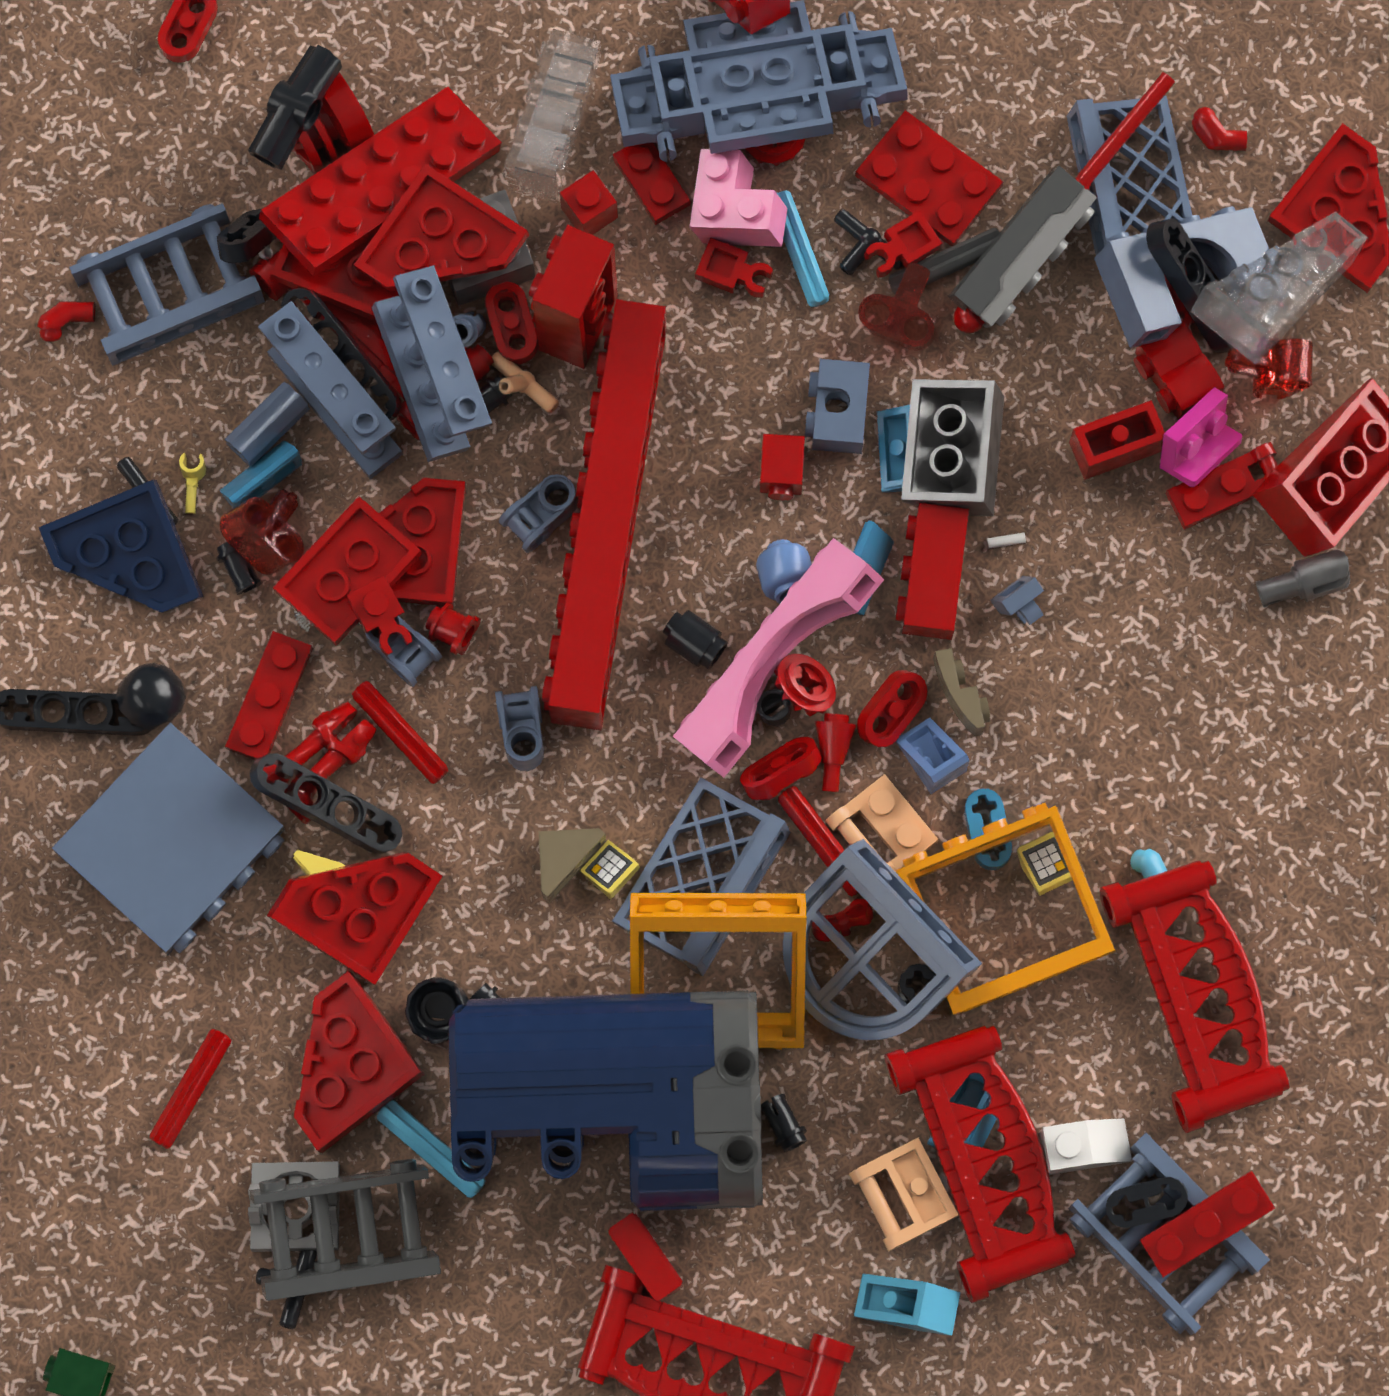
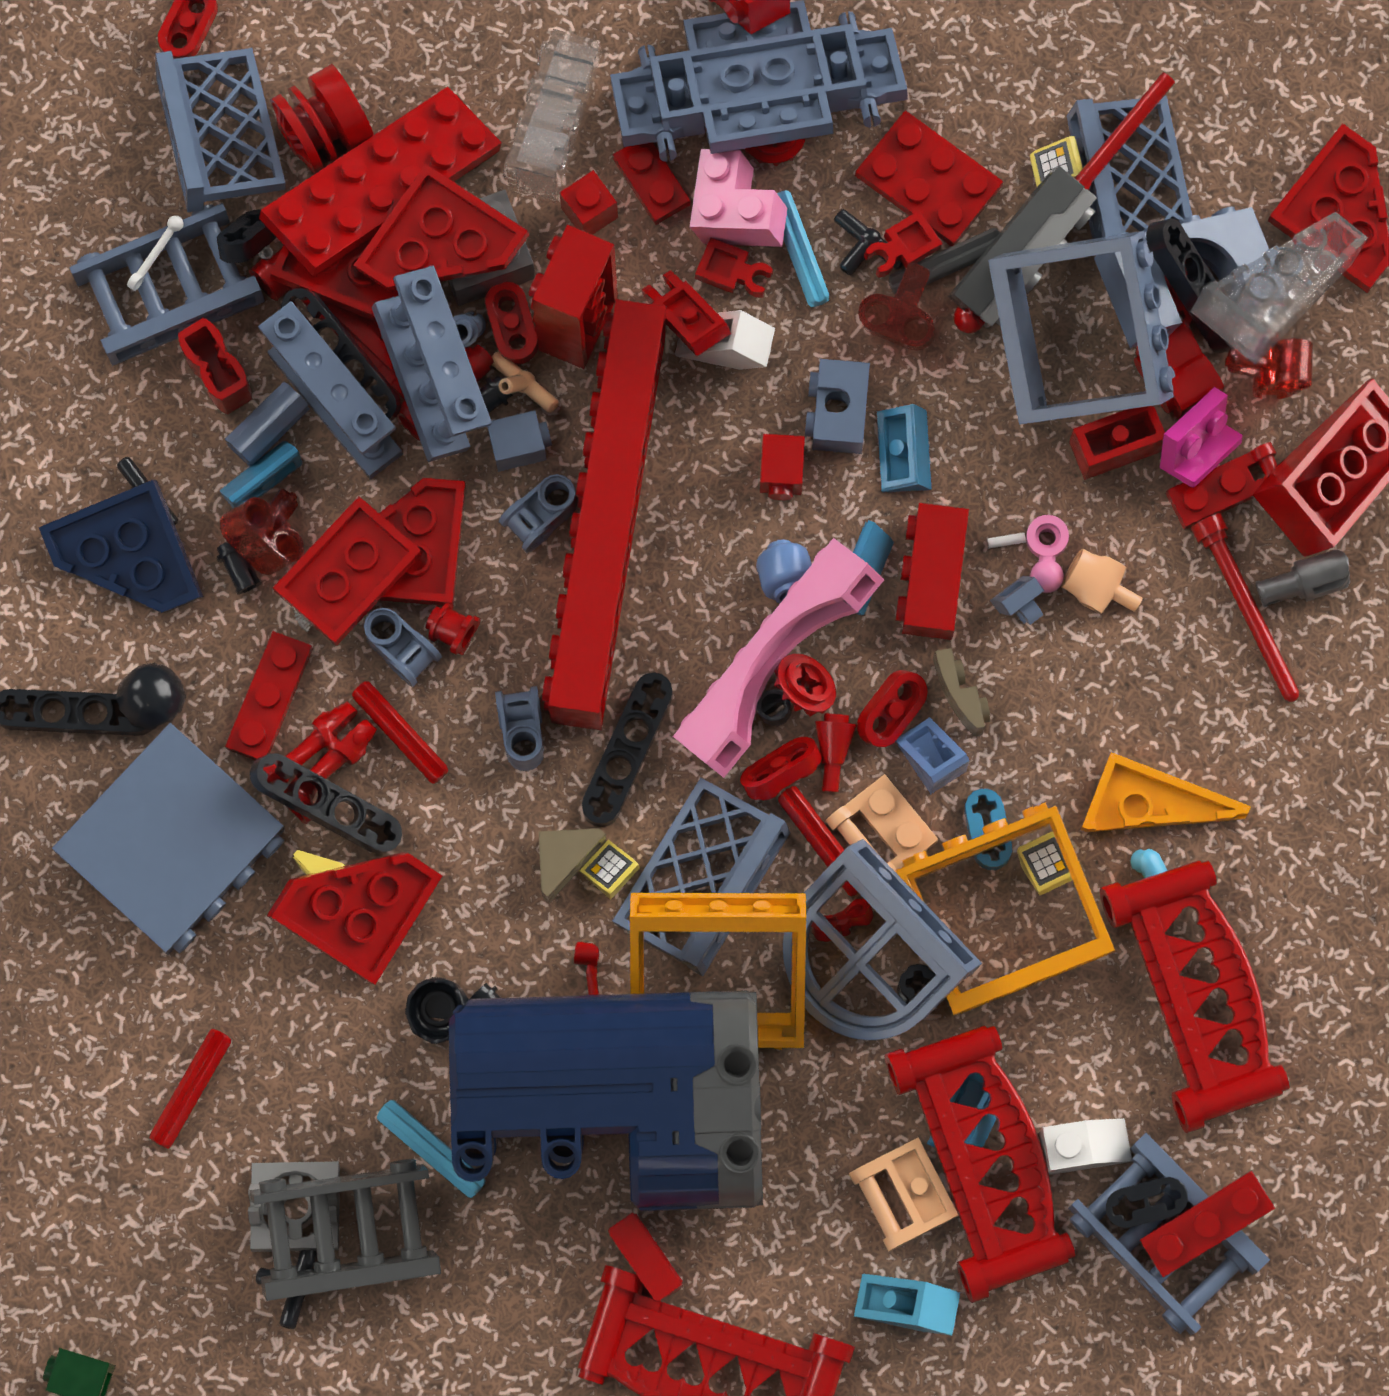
(61, 314): red arm -> none
(174, 224): none -> white hinge
(183, 122): none -> sand blue fence
(192, 477): light yellow hand -> none
(217, 368): none -> red brick
(294, 106): black piece -> none
(349, 1064): red plate -> none
(376, 608): red plate -> none
(518, 440): none -> sand blue brick
(588, 955): none -> red hand
(623, 748): none -> black beam
(688, 314): none -> red hinge
(694, 639): black brick -> none
(743, 349): none -> white slope
(784, 1124): black pin -> none
(953, 444): flat silver slope -> none
(1020, 340): none -> sand blue window
(1047, 570): none -> bright pink plate
(1060, 153): none -> slope
(1097, 581): none -> light nougat piece
(1143, 797): none -> light orange wing
(1213, 133): red arm -> none
(1213, 536): none -> red piece

